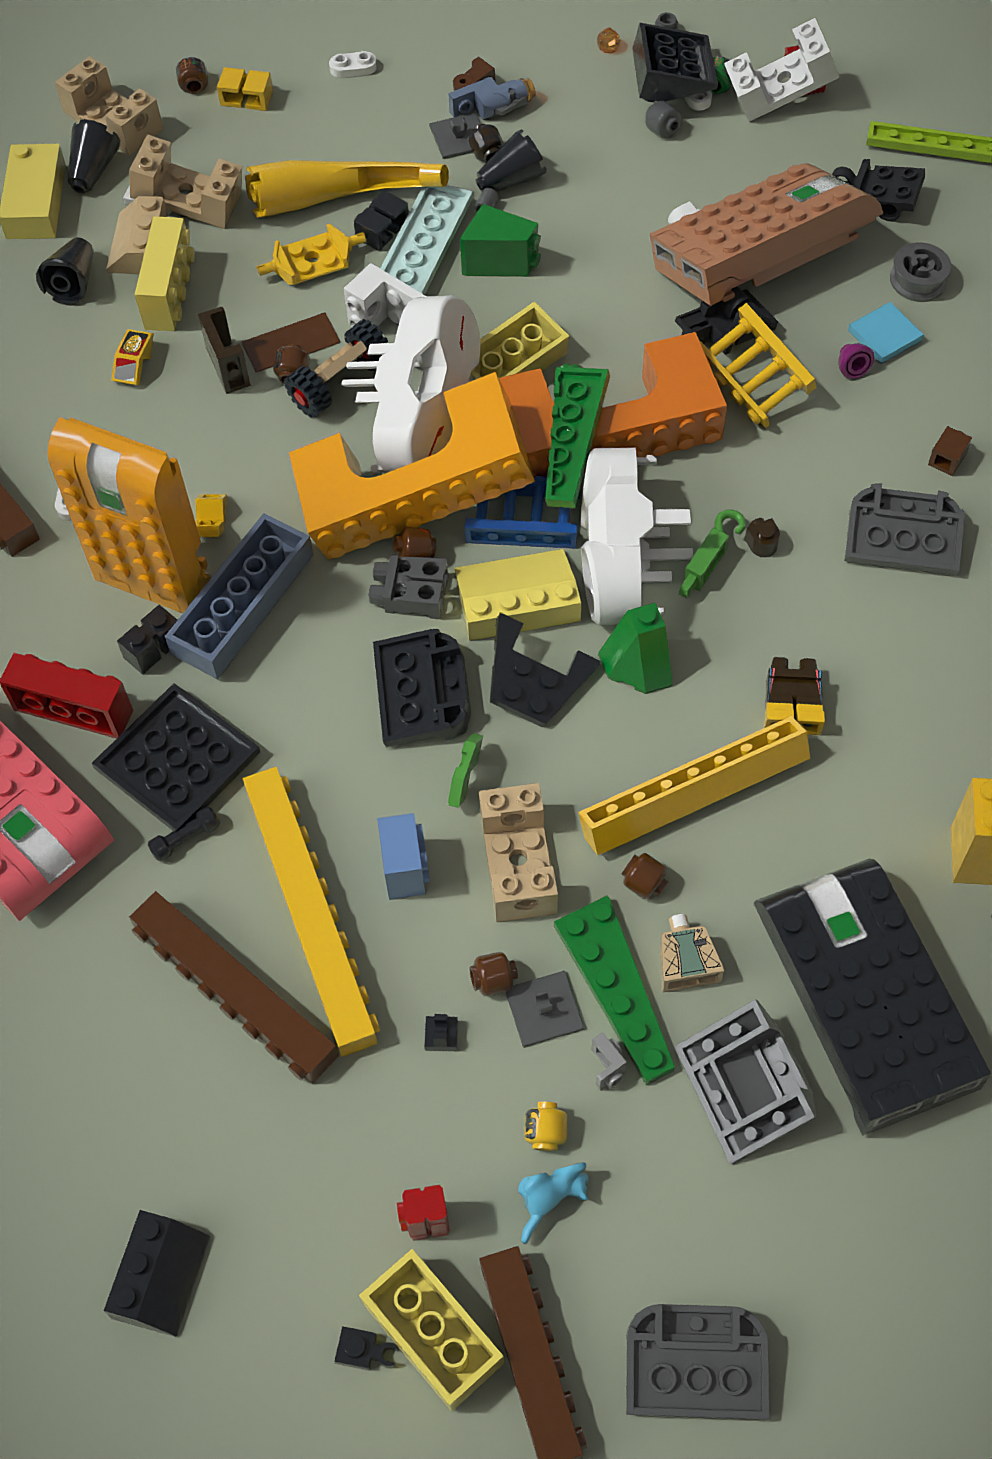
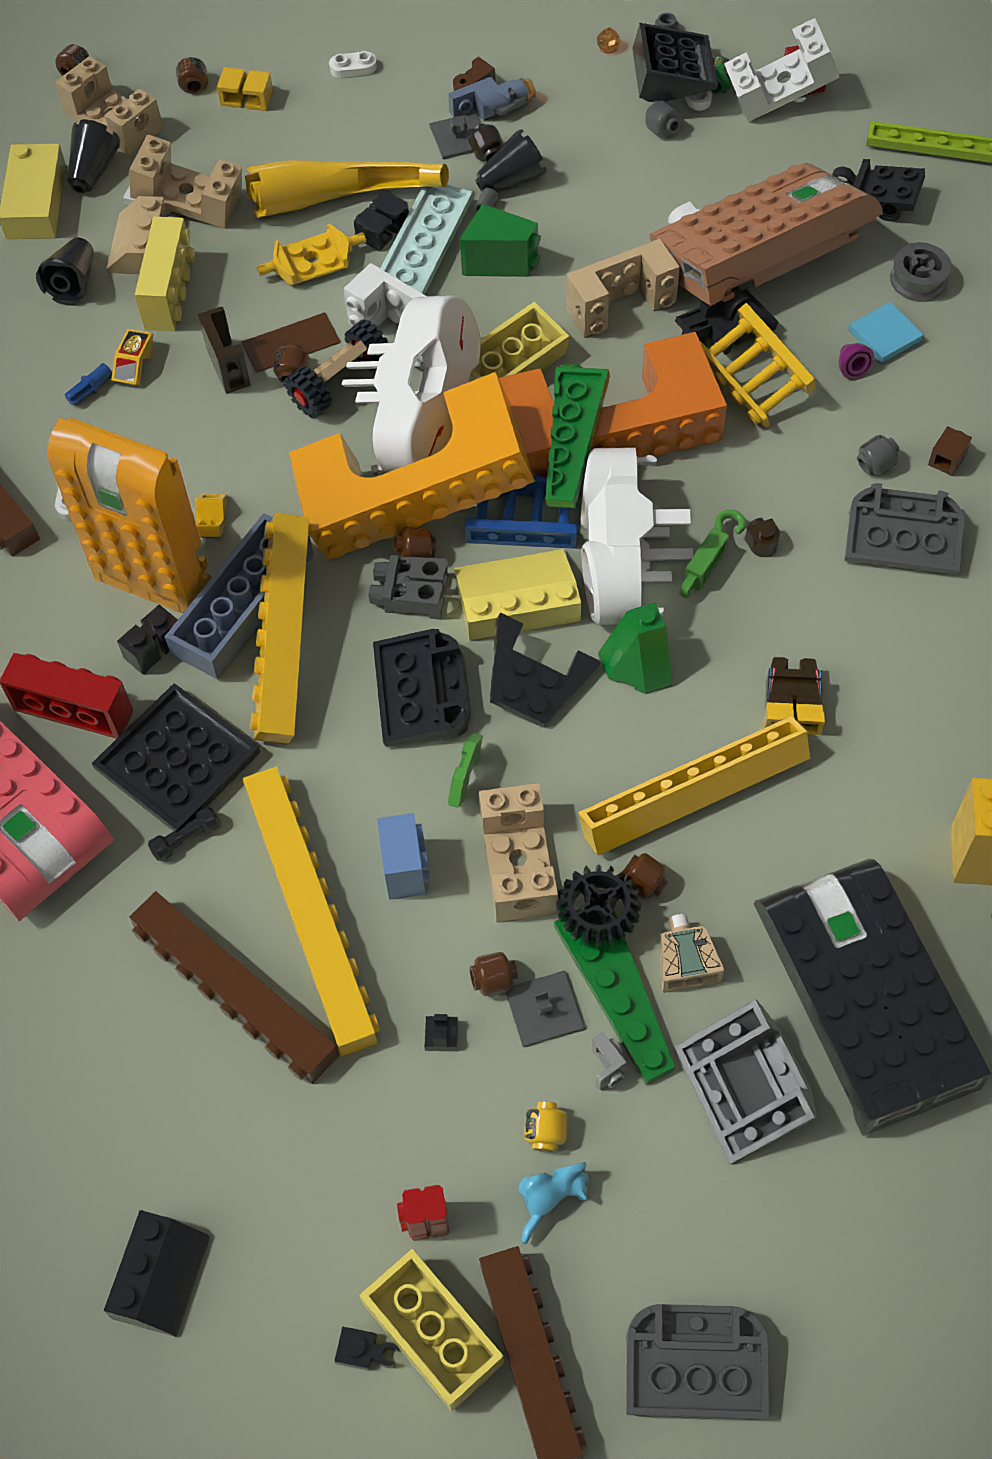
(69, 58): none -> reddish brown head
(88, 384): none -> blue axle
(280, 629): none -> yellow brick
(615, 889): none -> black gear
(641, 268): none -> tan plate
(878, 455): none -> dark grey head

